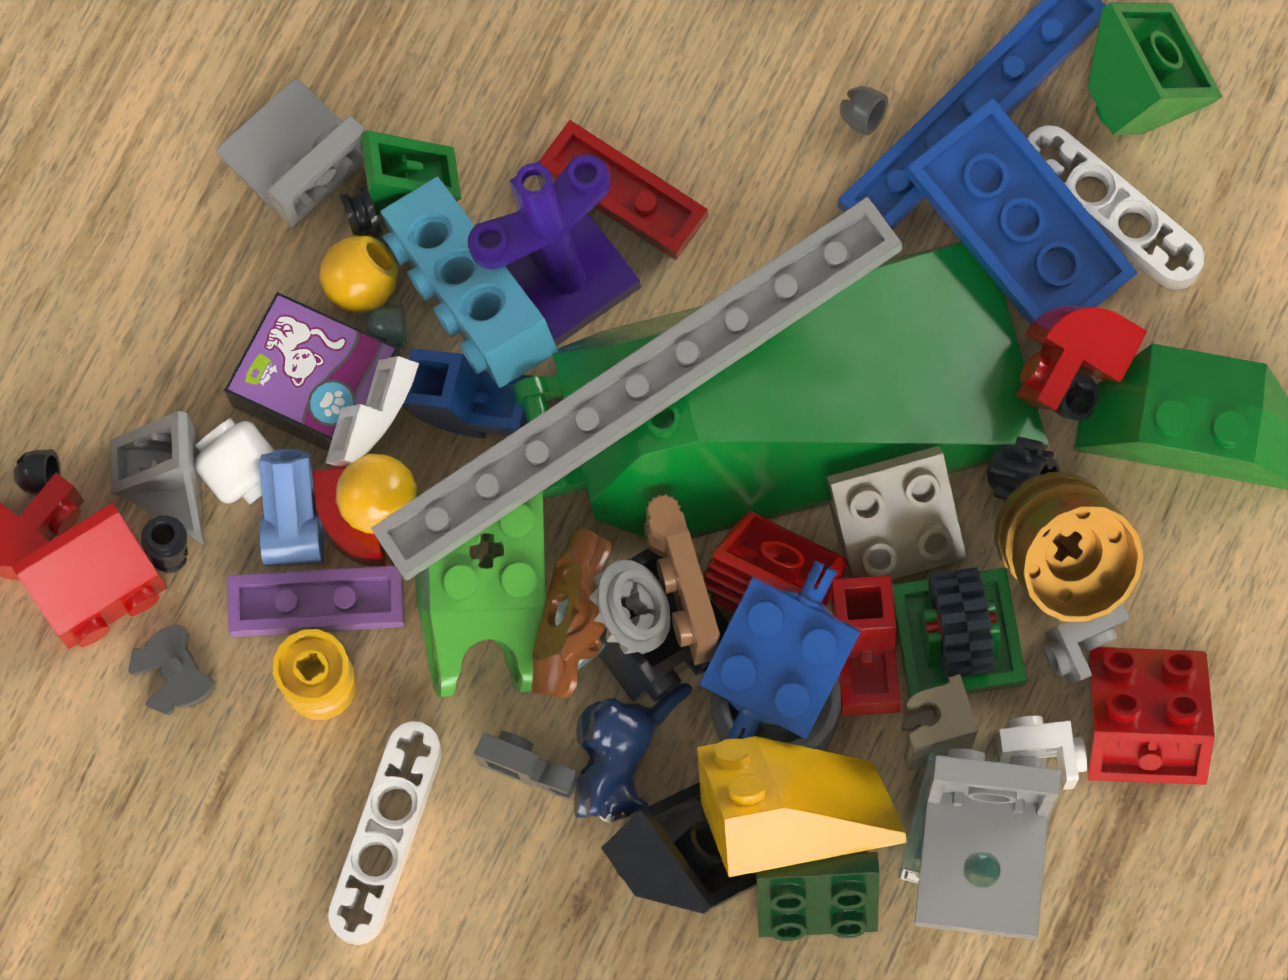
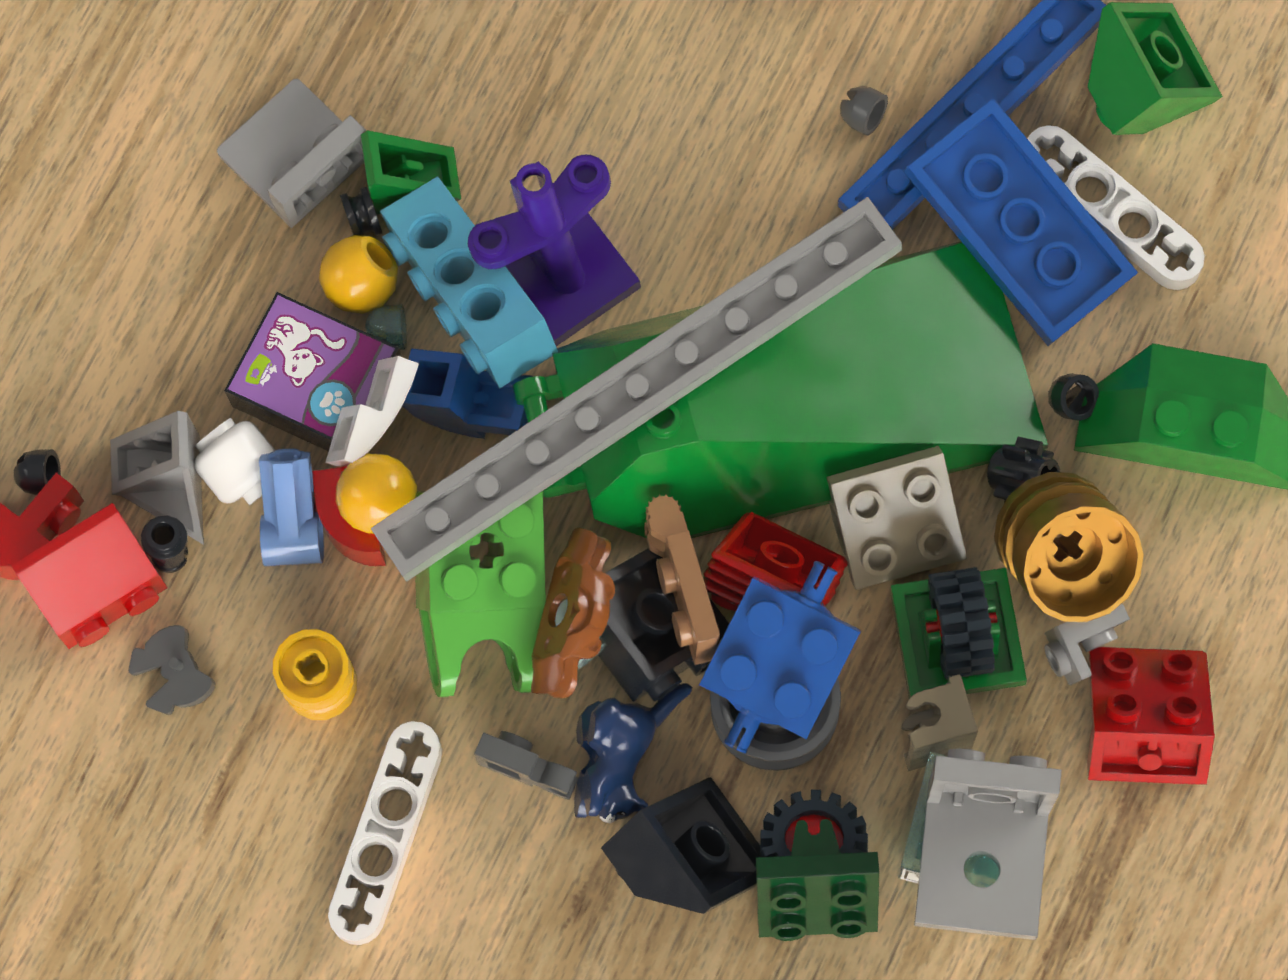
(315, 601): medium lavender plate -> none
(635, 195): red plate -> none
(642, 595): light grey gear -> none
(791, 804): yellow slope -> none
(870, 673): red brick -> none
(1032, 738): white bracket -> none
(1075, 339): red brick -> none

